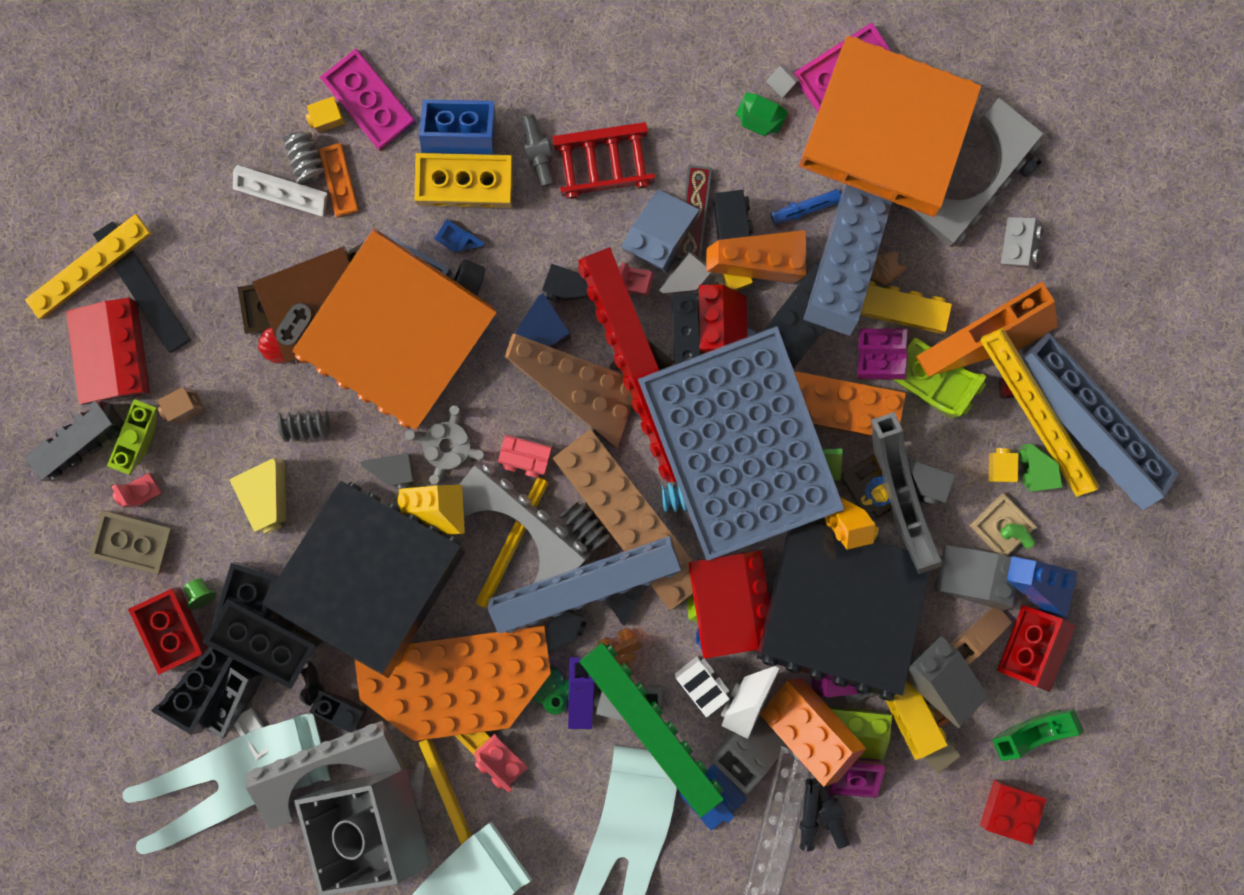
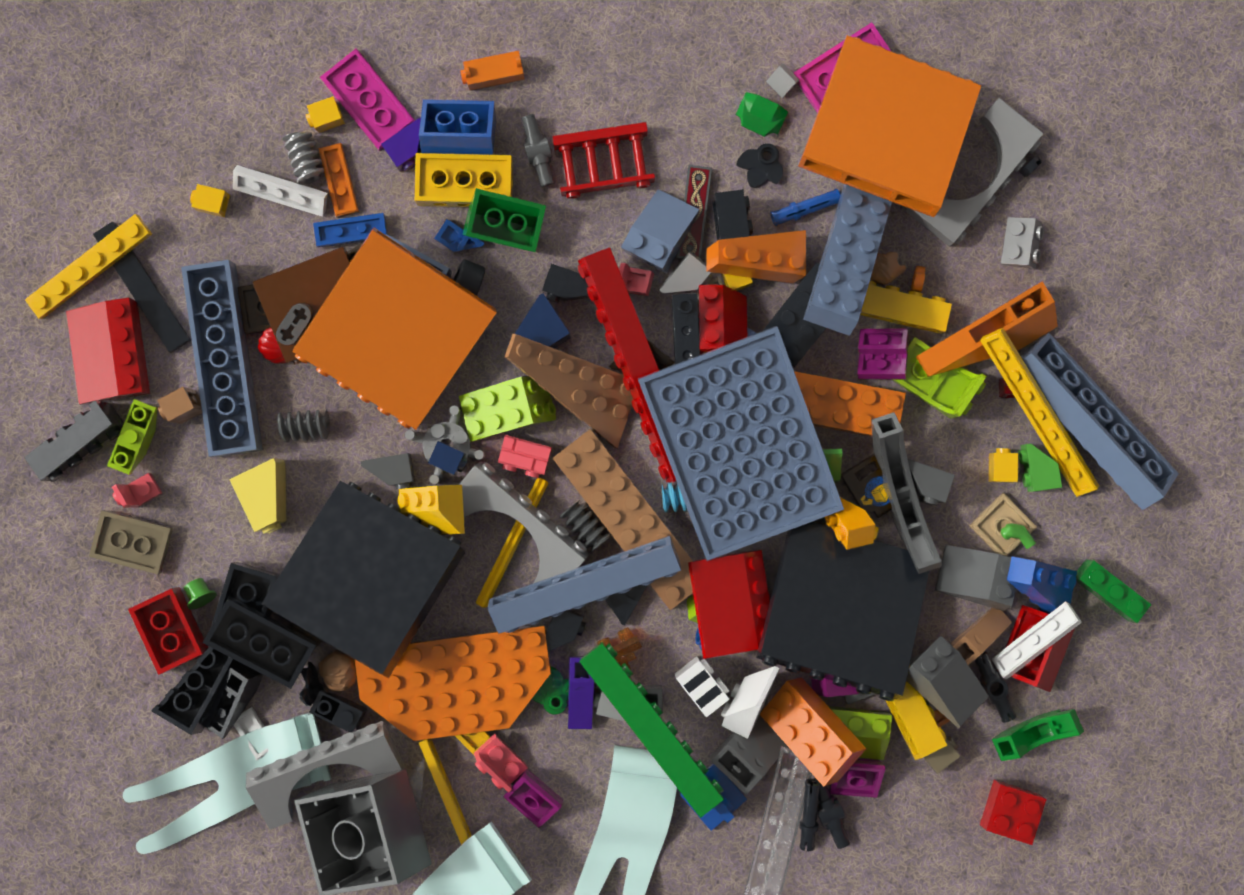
(210, 200): none -> yellow brick
(221, 359): none -> sand blue brick
(338, 671): none -> medium nougat hair
(348, 229): none -> blue plate
(404, 146): none -> dark purple slope
(448, 458): none -> dark blue brick
(492, 70): none -> orange brick
(504, 220): none -> green slope
(506, 407): none -> lime bracket
(533, 798): none -> magenta slope
(759, 168): none -> black plate
(918, 279): none -> orange tile
(1000, 696): none -> black pin
(1036, 640): none -> white tile
(1112, 591): none -> green brick

